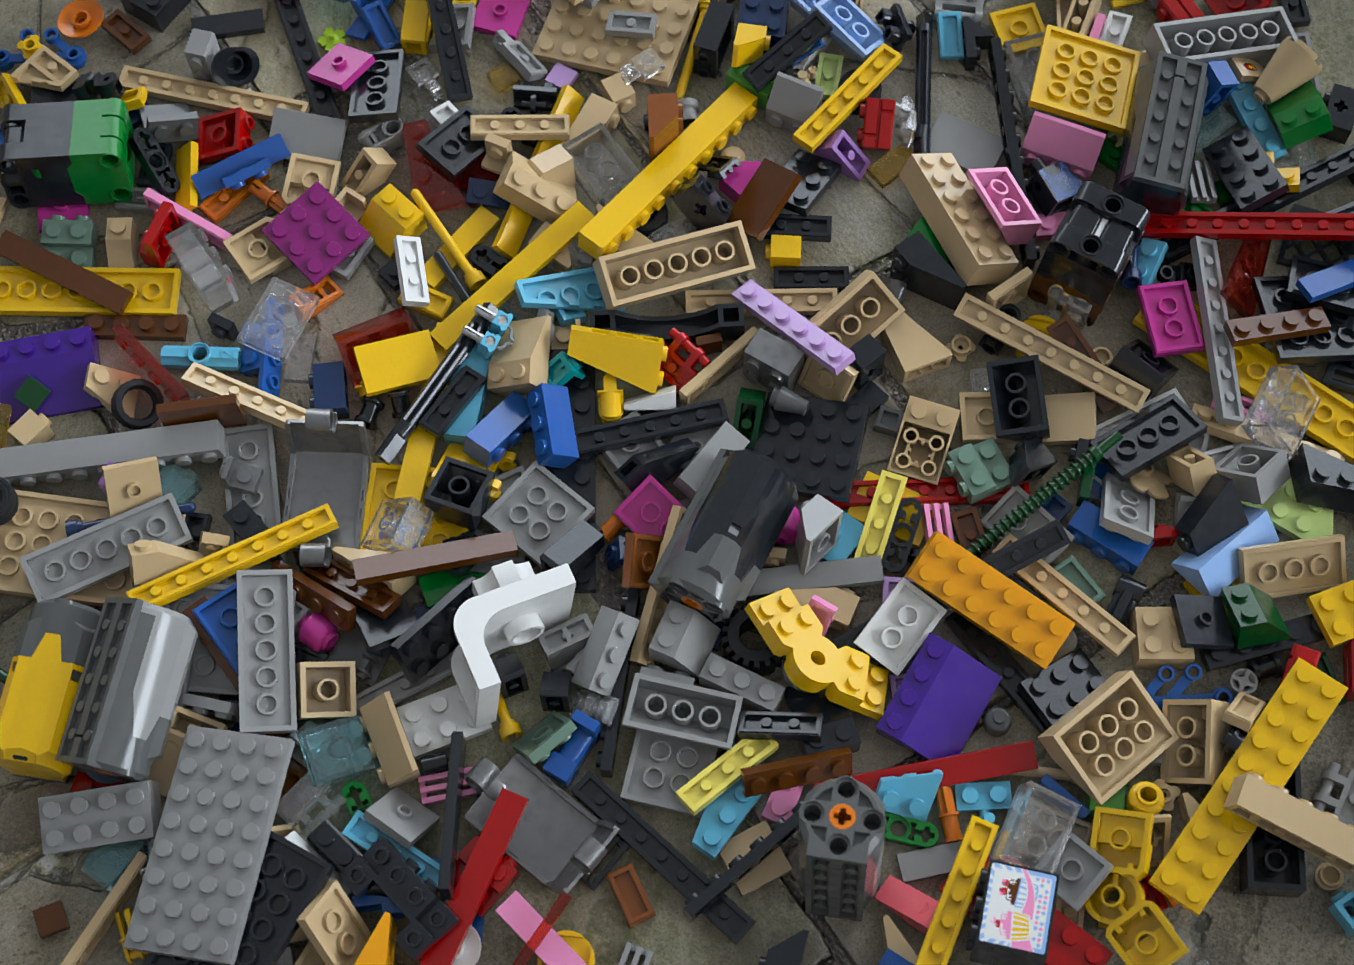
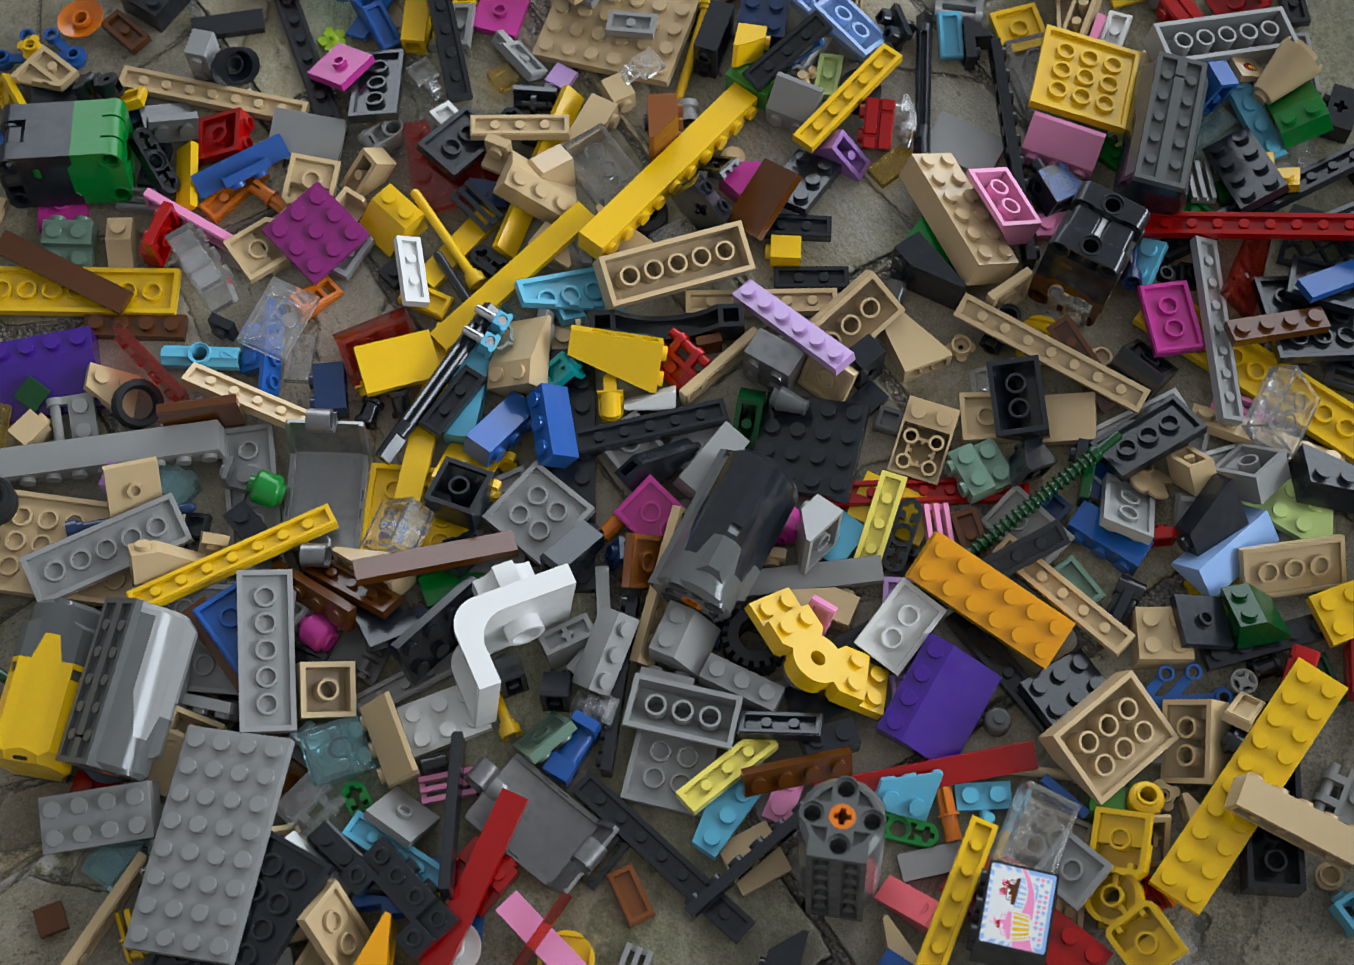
(81, 412): none -> light grey plate
(266, 488): none -> green head
(461, 192): none -> black tile
(602, 587): none -> light grey beam

